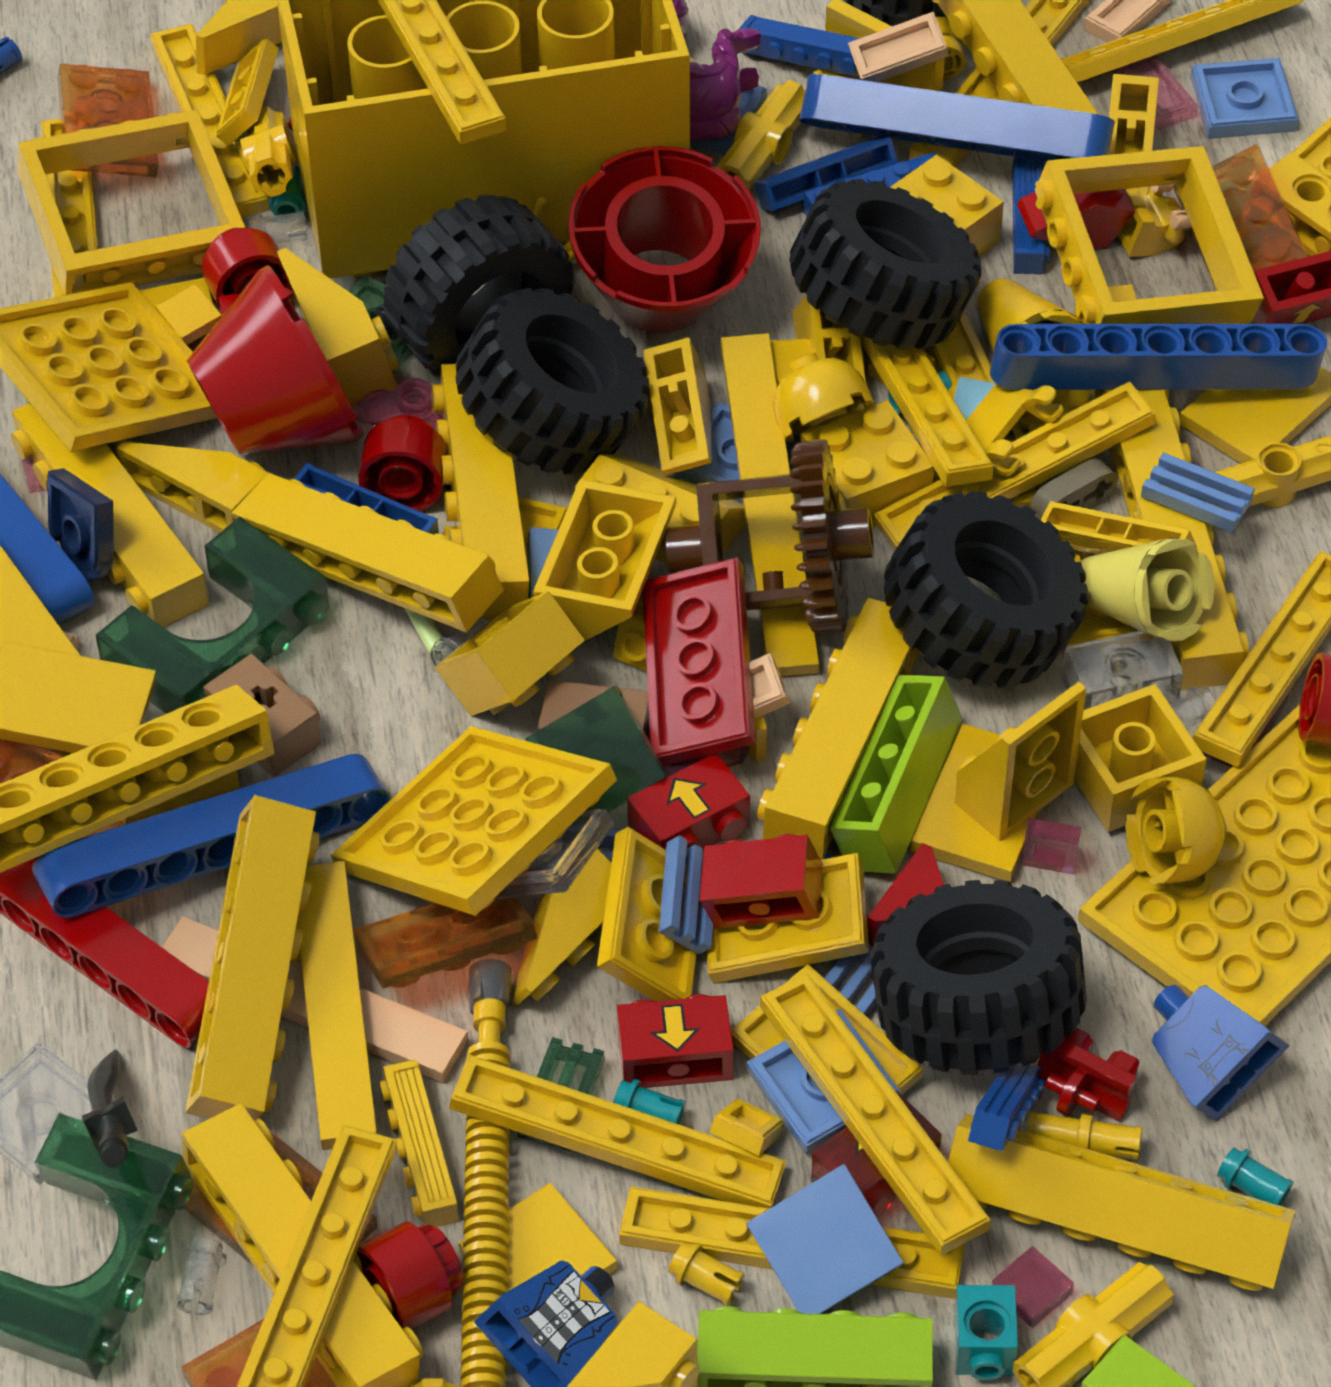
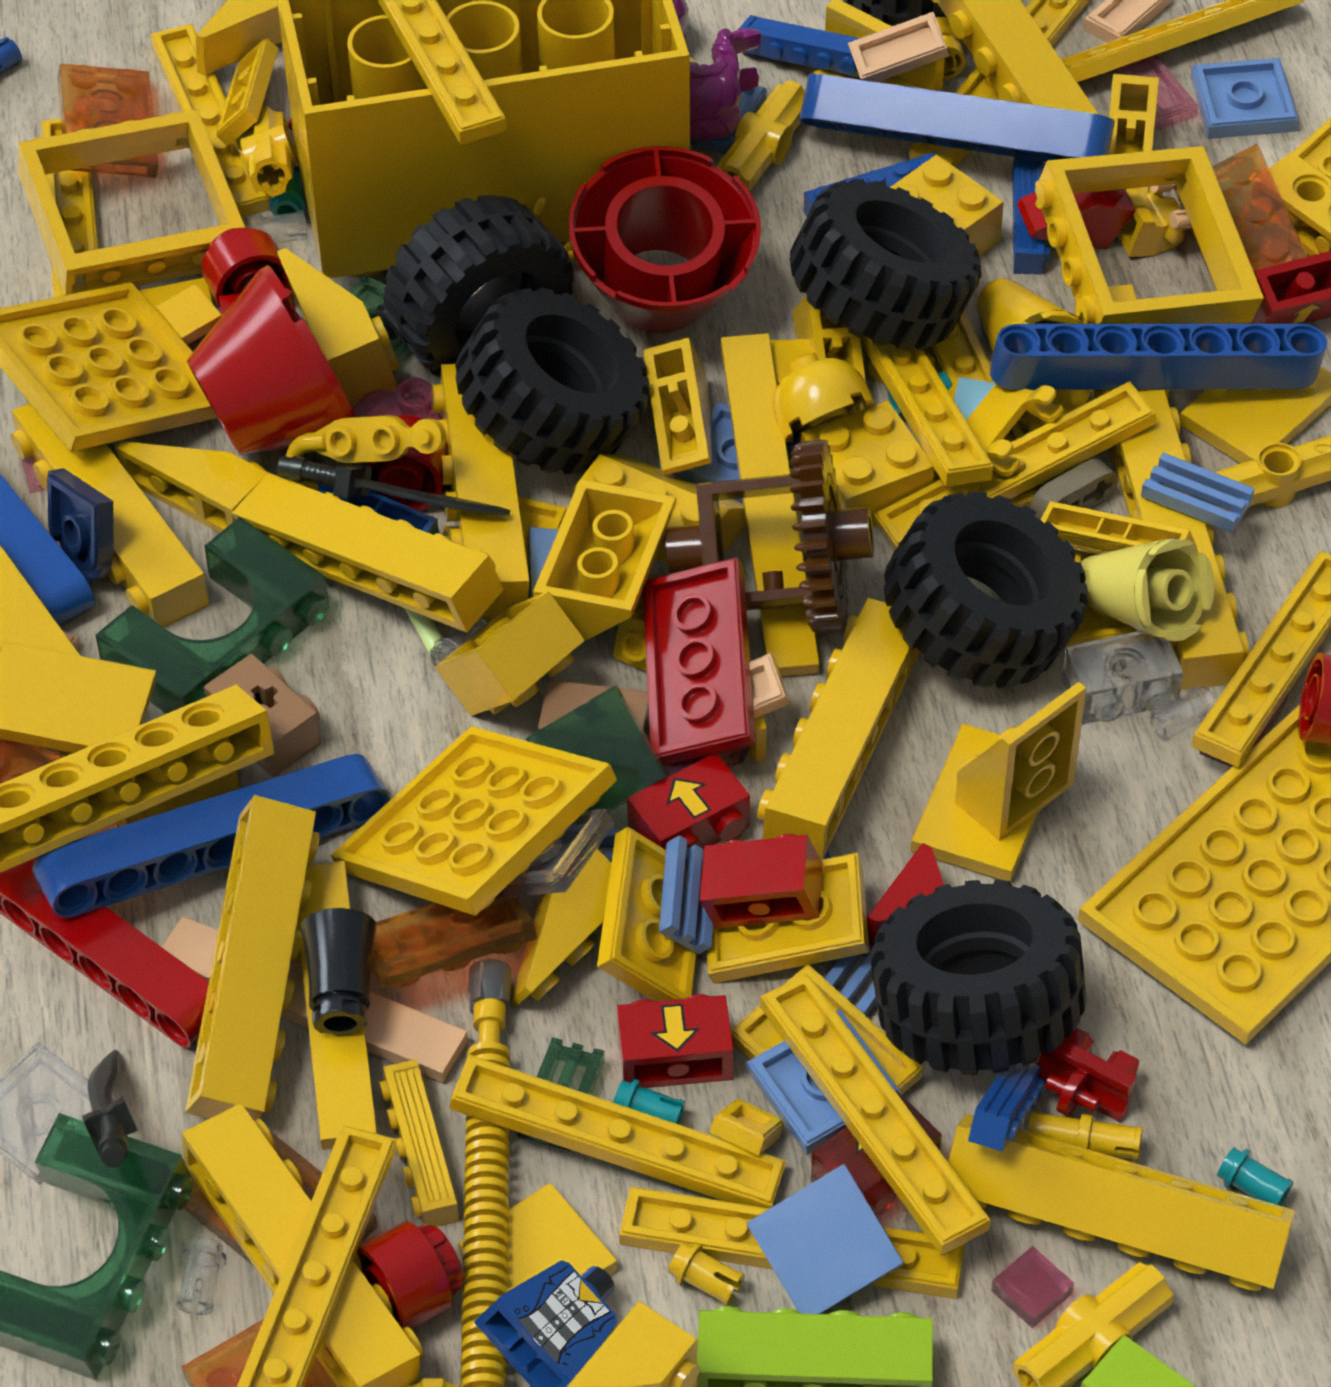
(339, 968): none -> black plant
(357, 481): none -> pearl dark grey sword
(369, 440): none -> yellow piece
(789, 185): blue piece -> none
(897, 772): lime brick -> none
(990, 1310): teal brick -> none
(1051, 846): clear pink tile -> none
(1132, 742): yellow brick -> none
(1174, 830): yellow cylinder -> none
(1212, 1047): torso -> none

